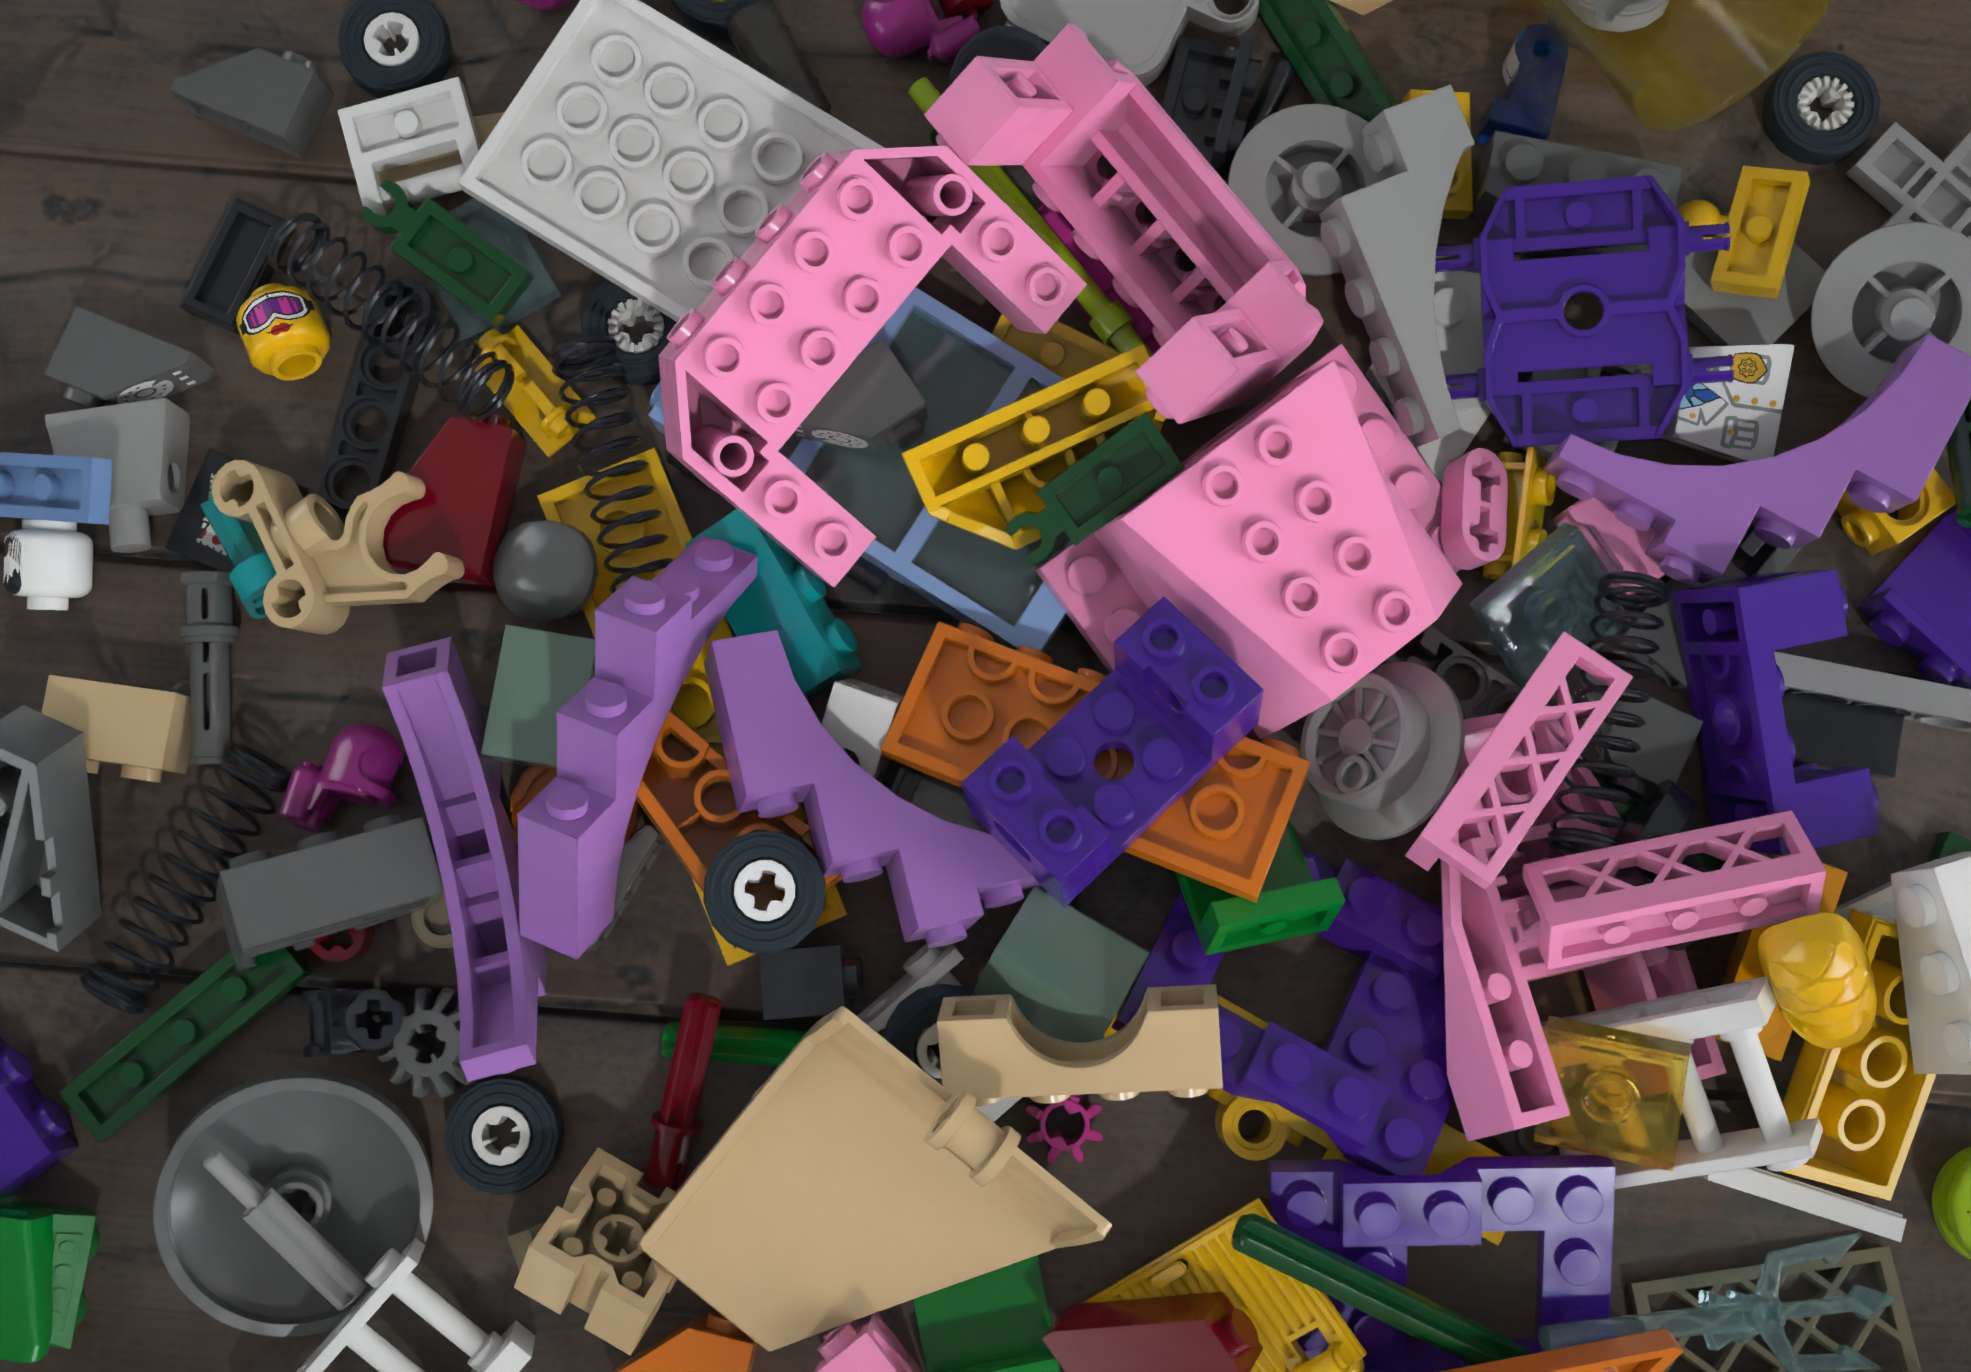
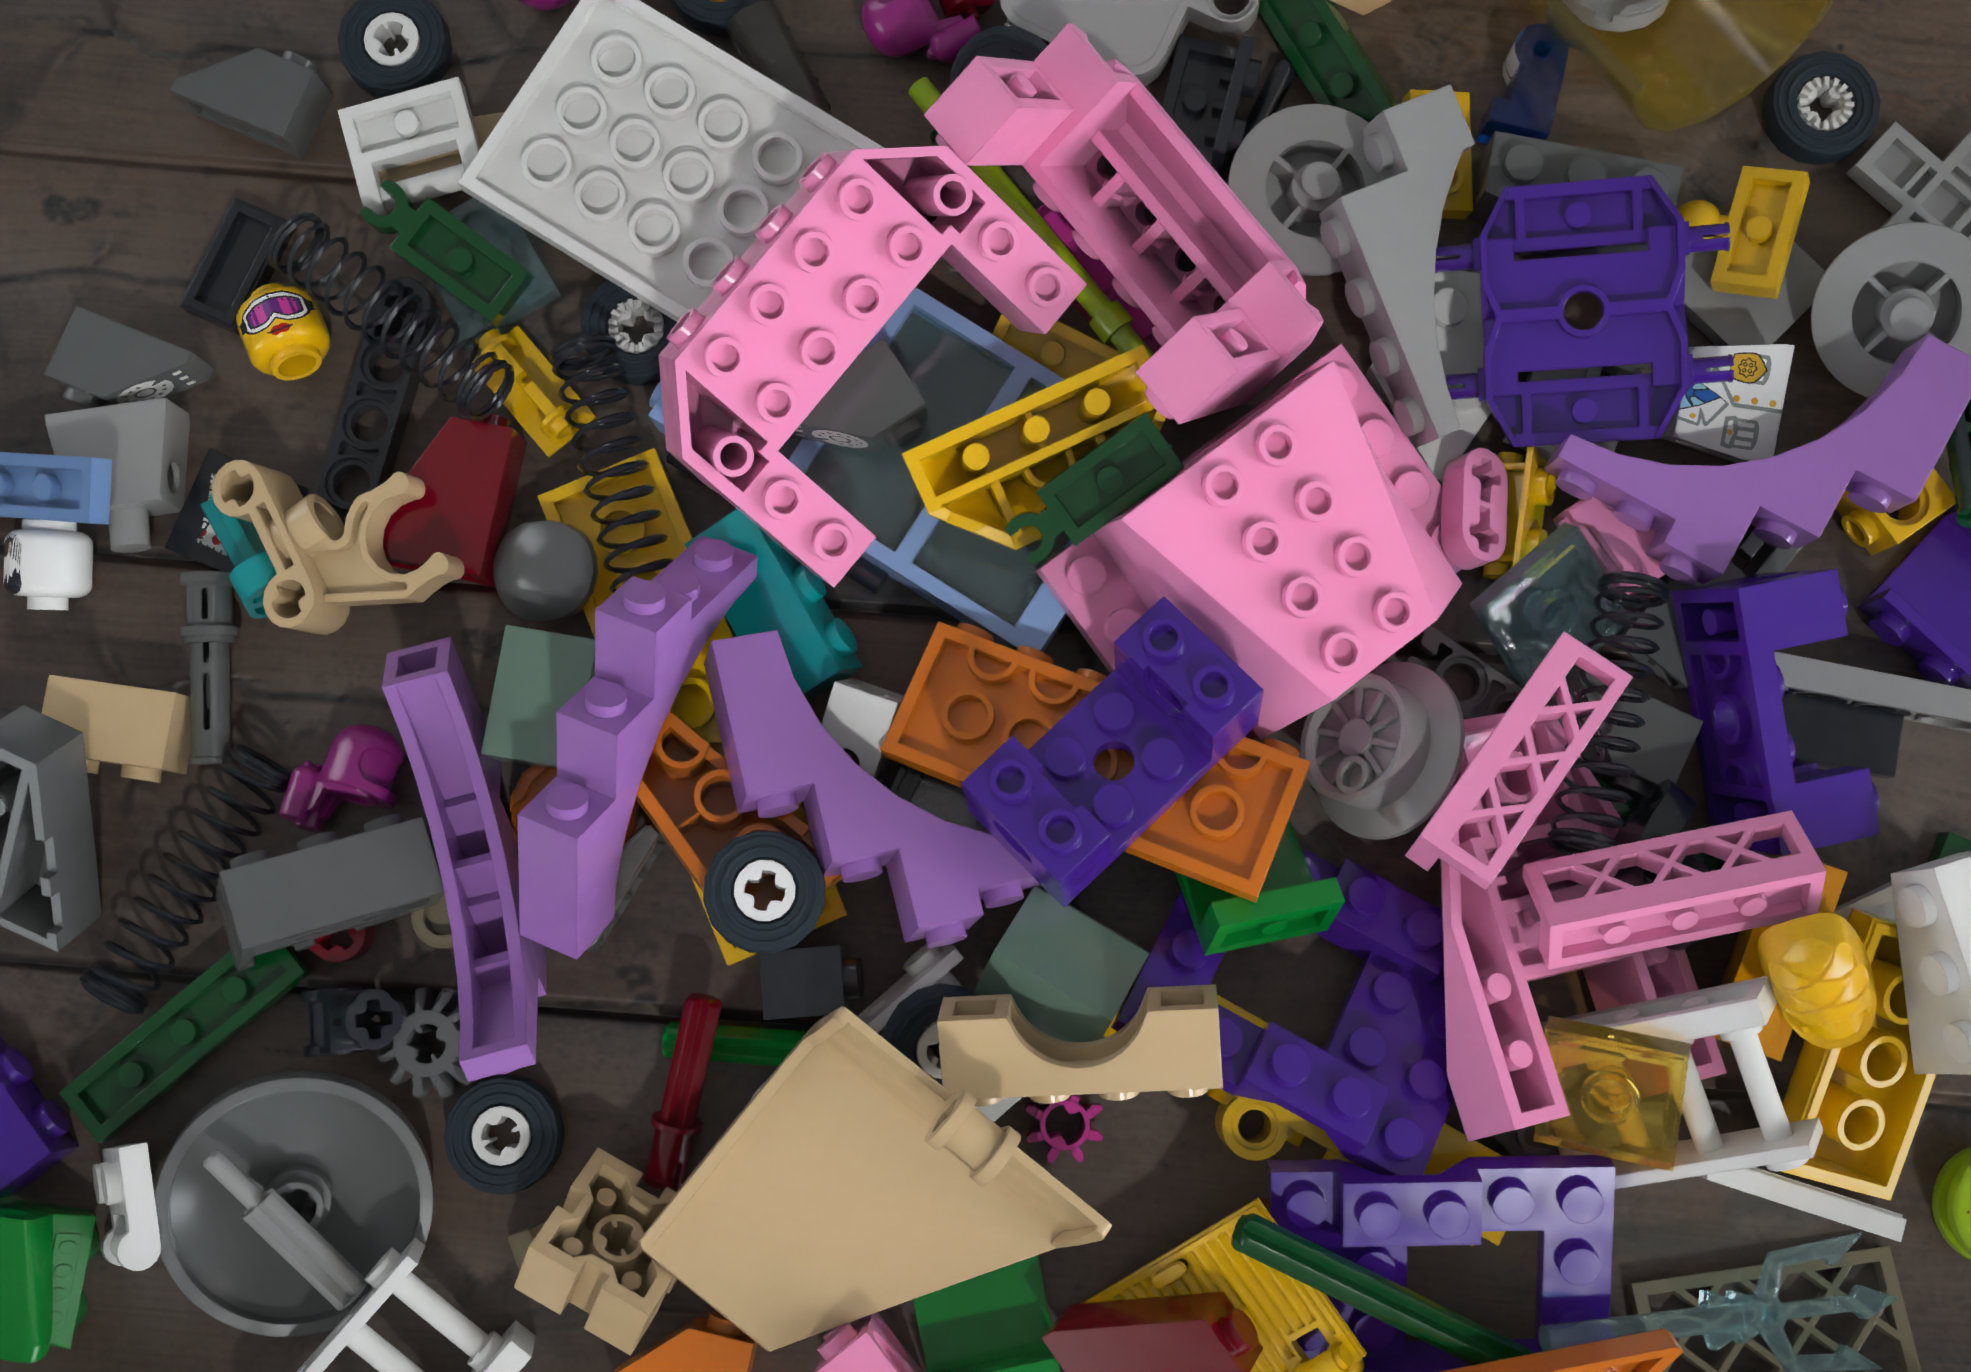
(127, 1188): none -> white plate

